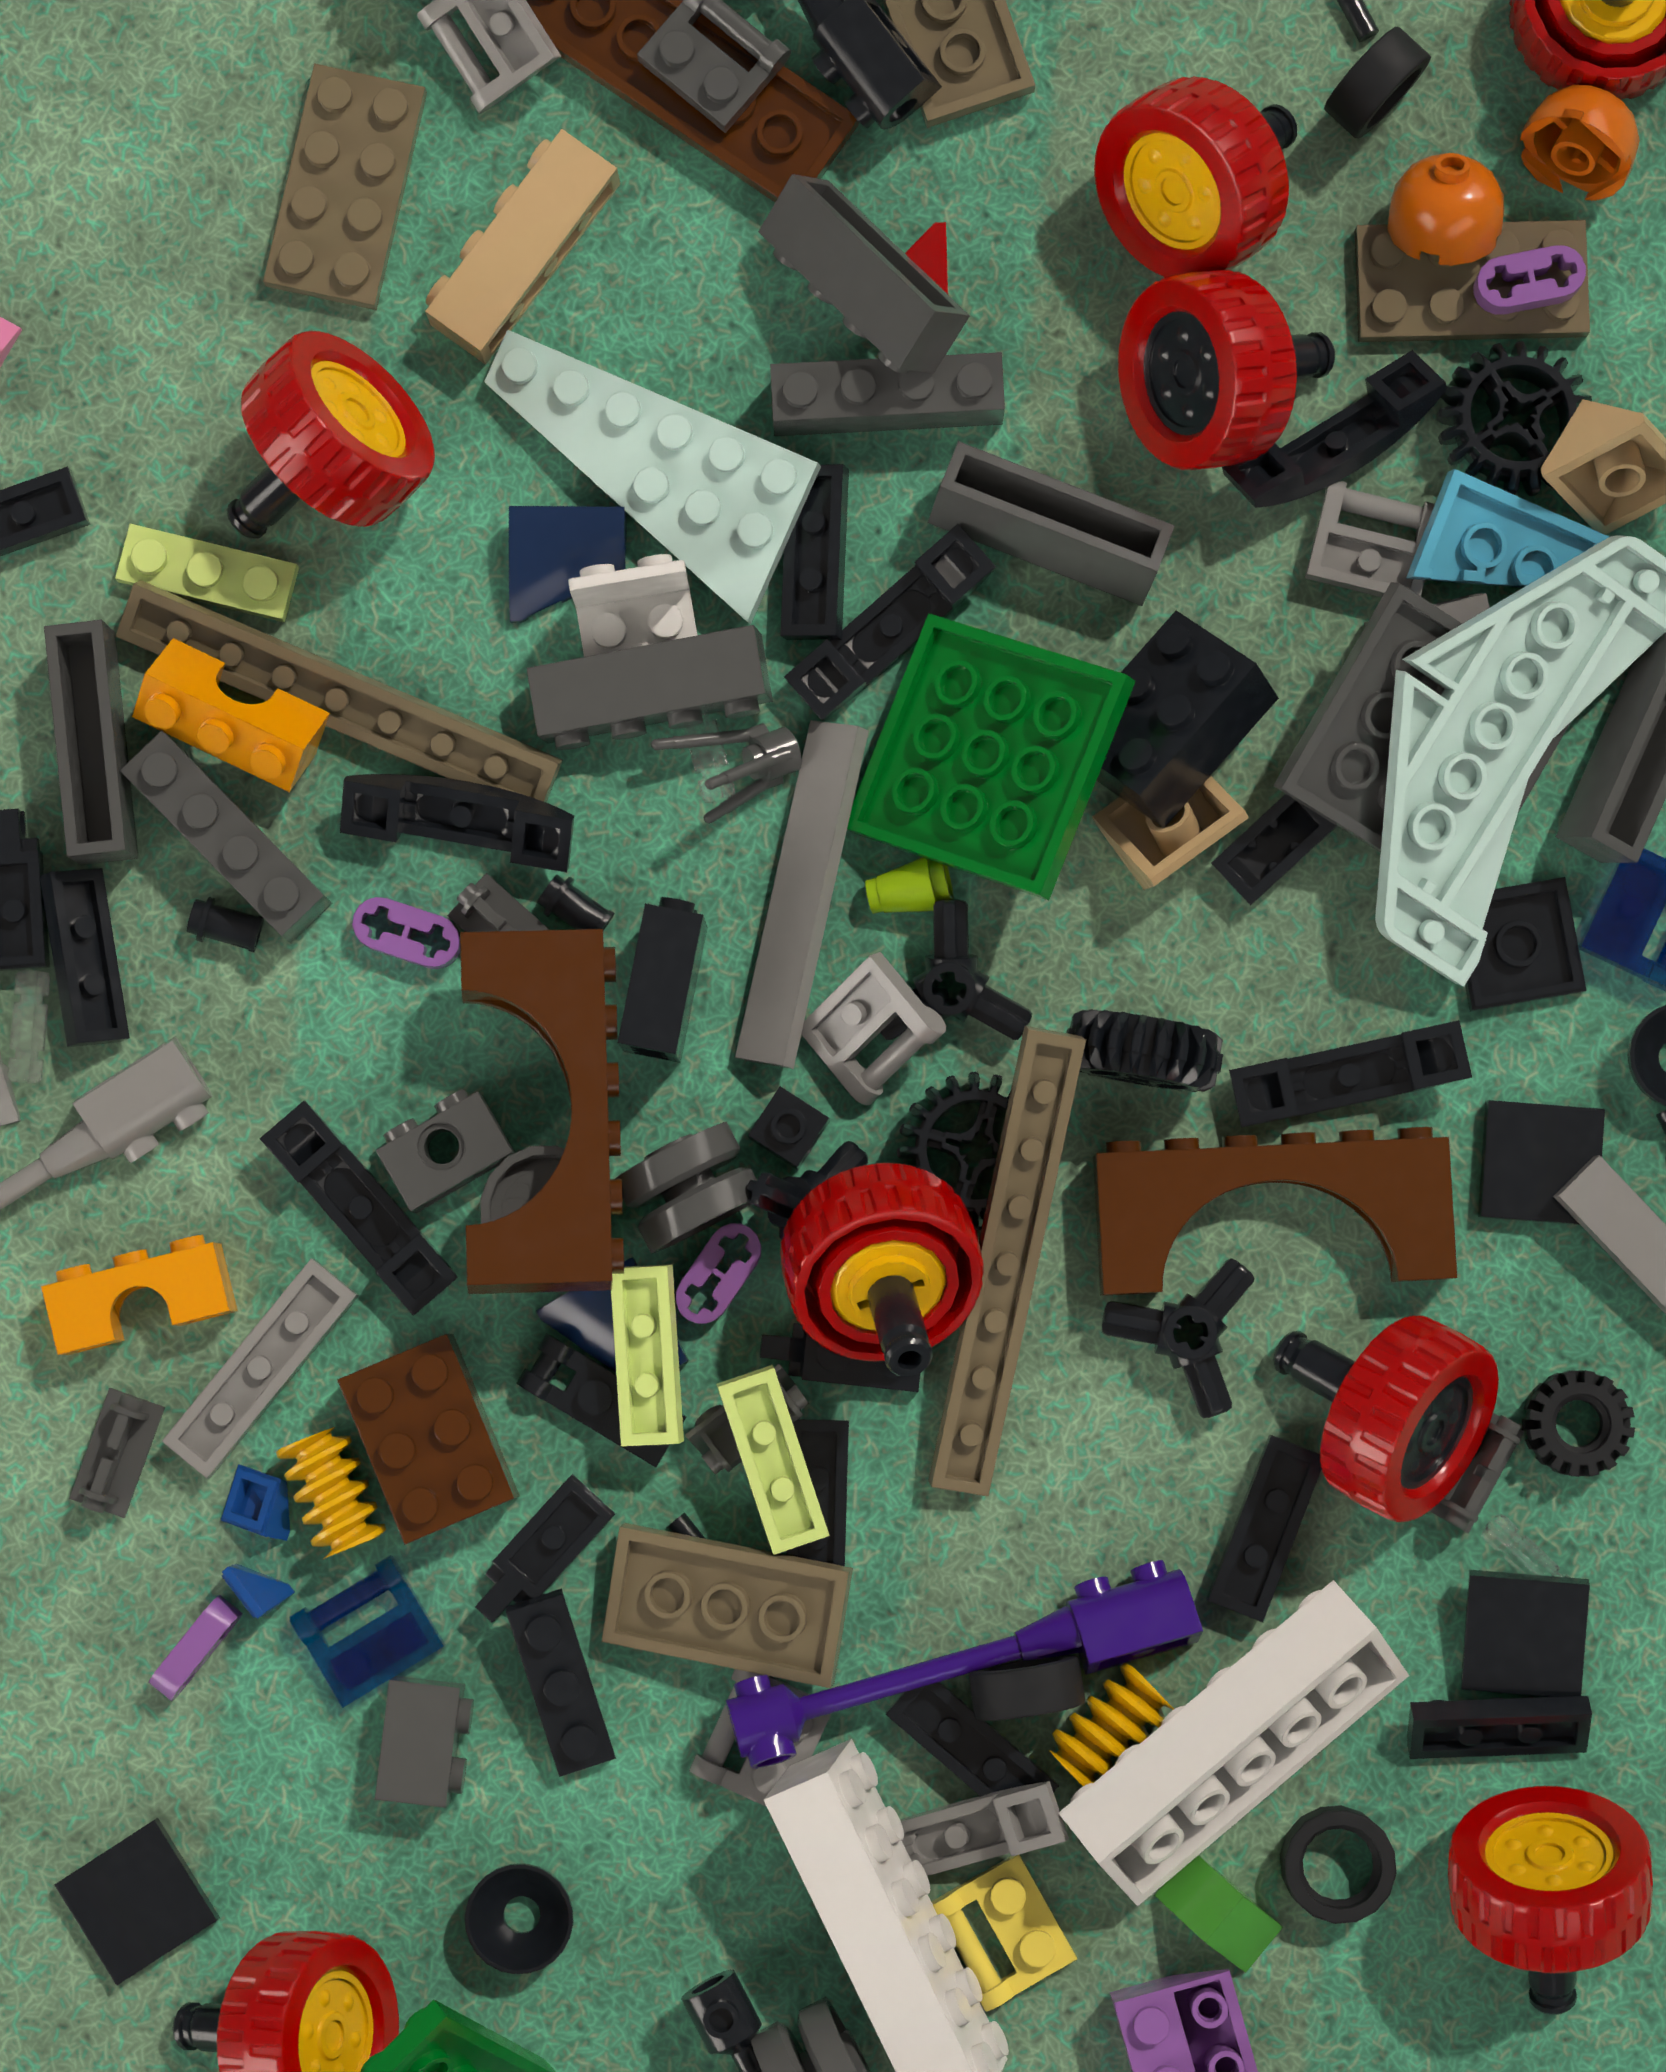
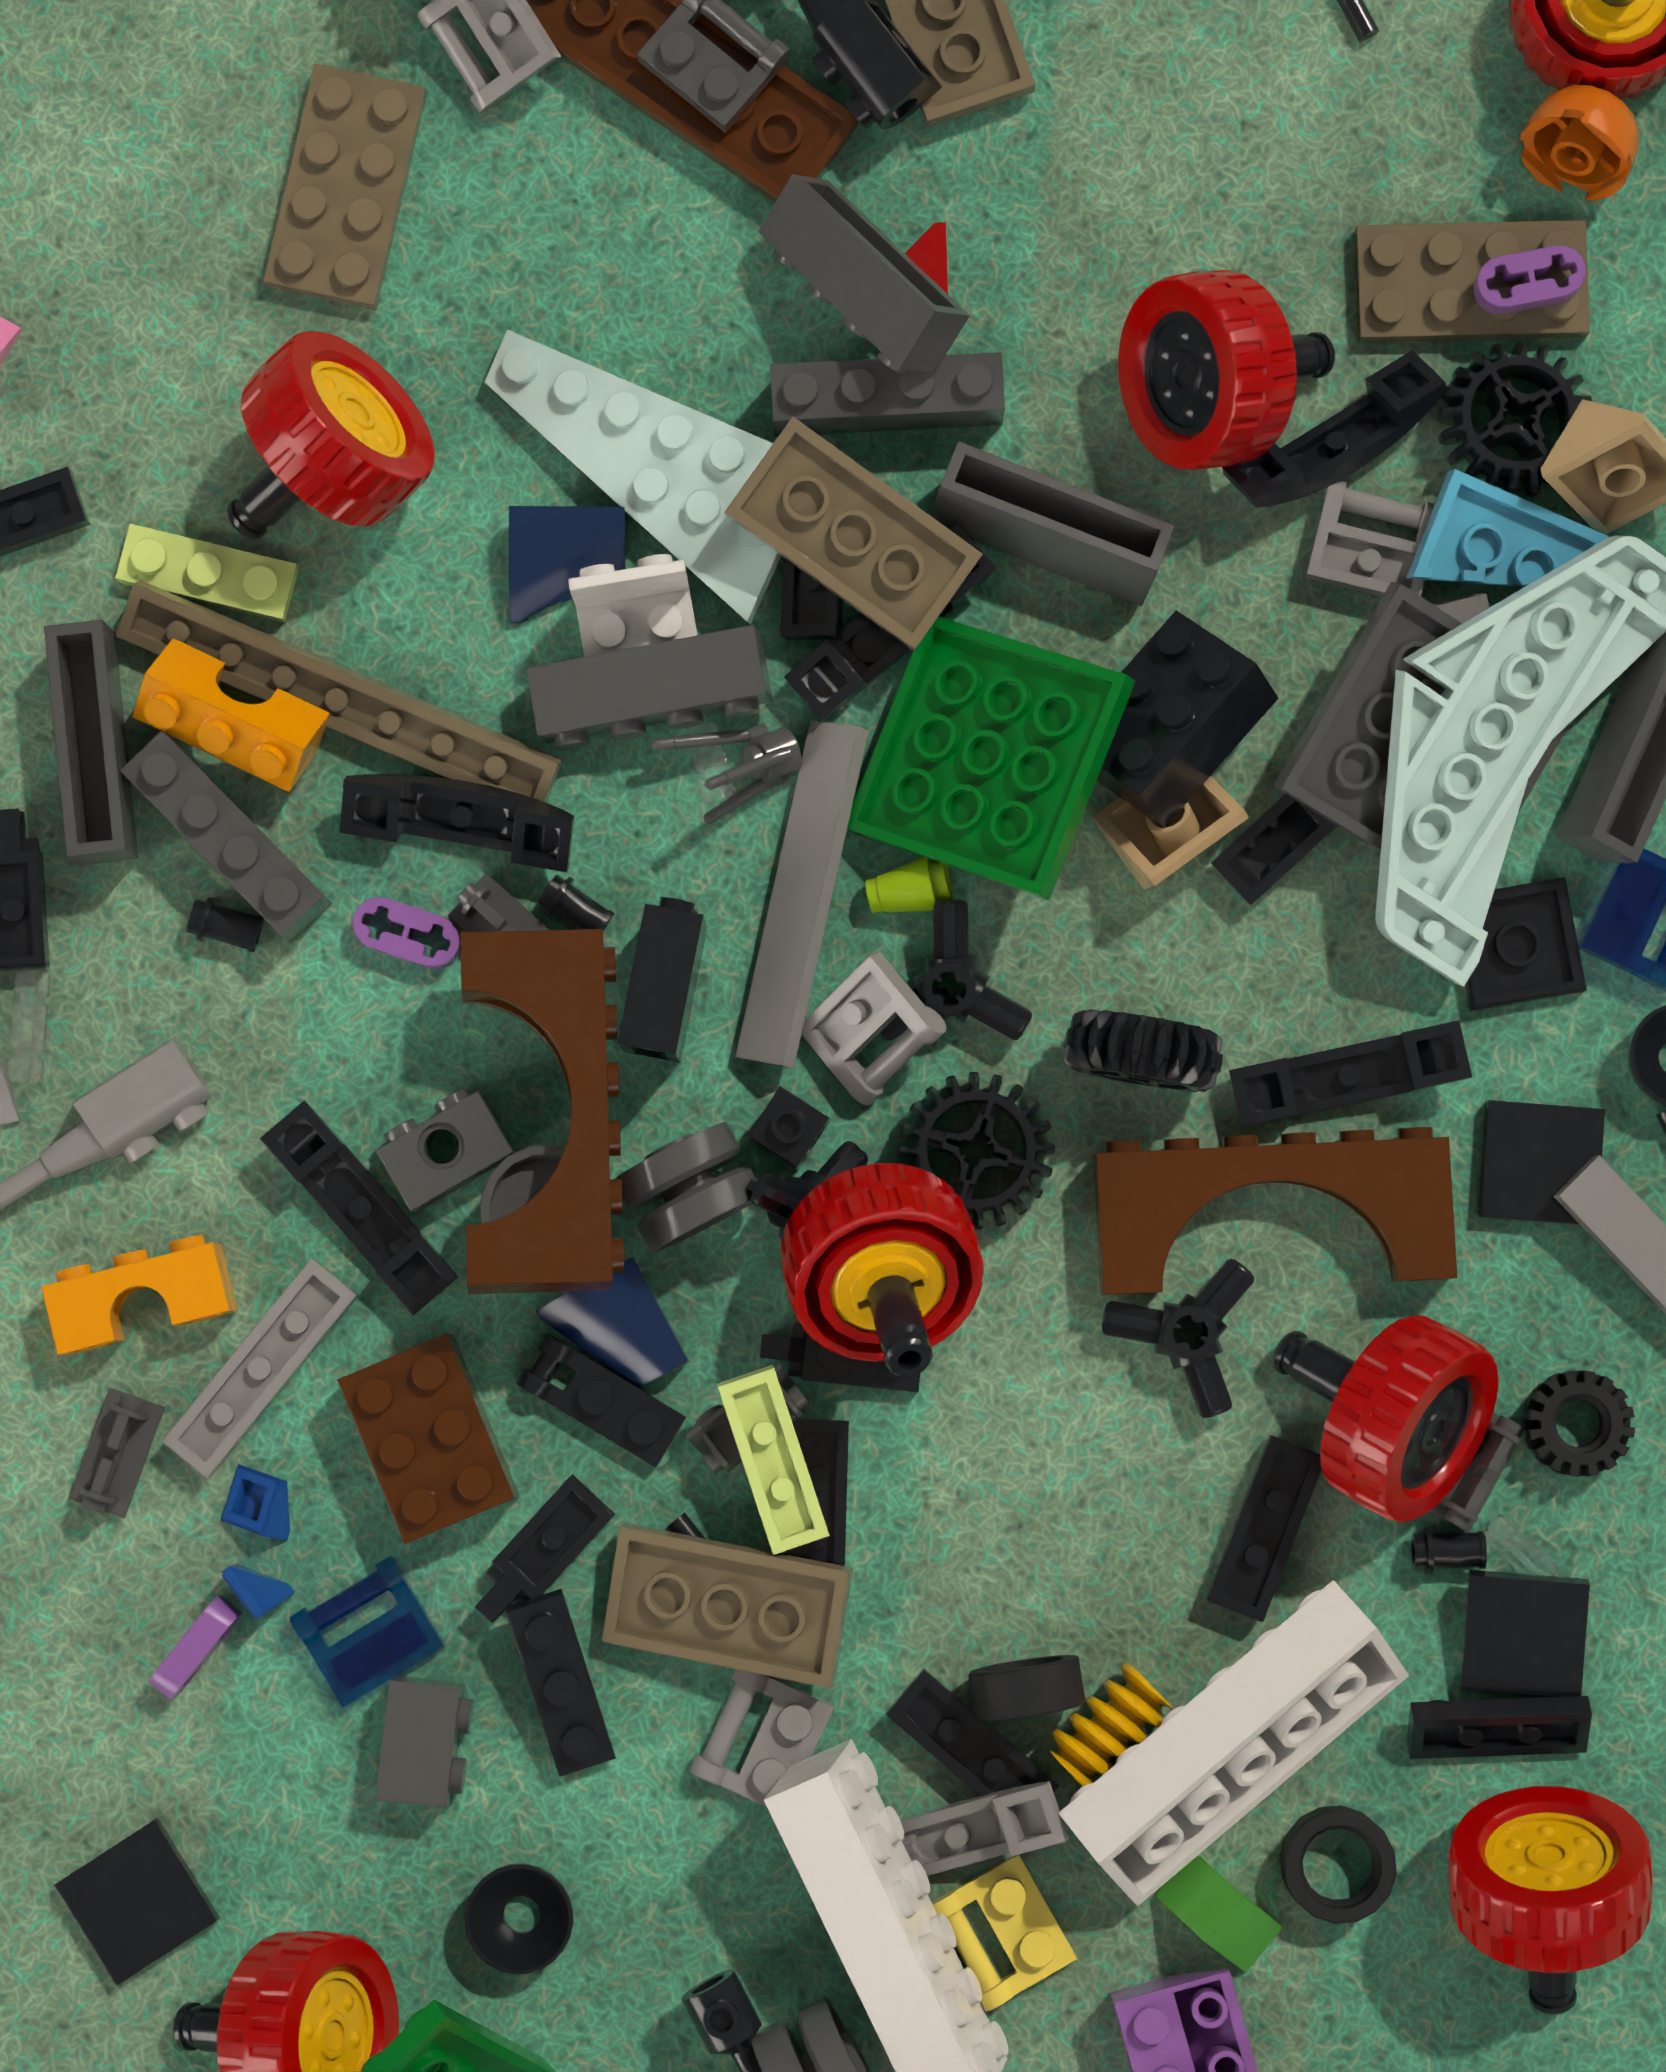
(84, 957): black plate -> none
(331, 1491): yellow piece -> none
(522, 245): tan brick -> none
(647, 1356): yellowish green plate -> none
(730, 1282): medium lavender beam -> none
(853, 533): none -> dark tan plate
(1010, 1253): dark tan plate -> none
(1101, 1625): dark purple bar -> none
(1194, 176): red wheel -> none
(1377, 82): black tyre -> none
(1447, 209): orange cylinder -> none
(1448, 1550): none -> black pin

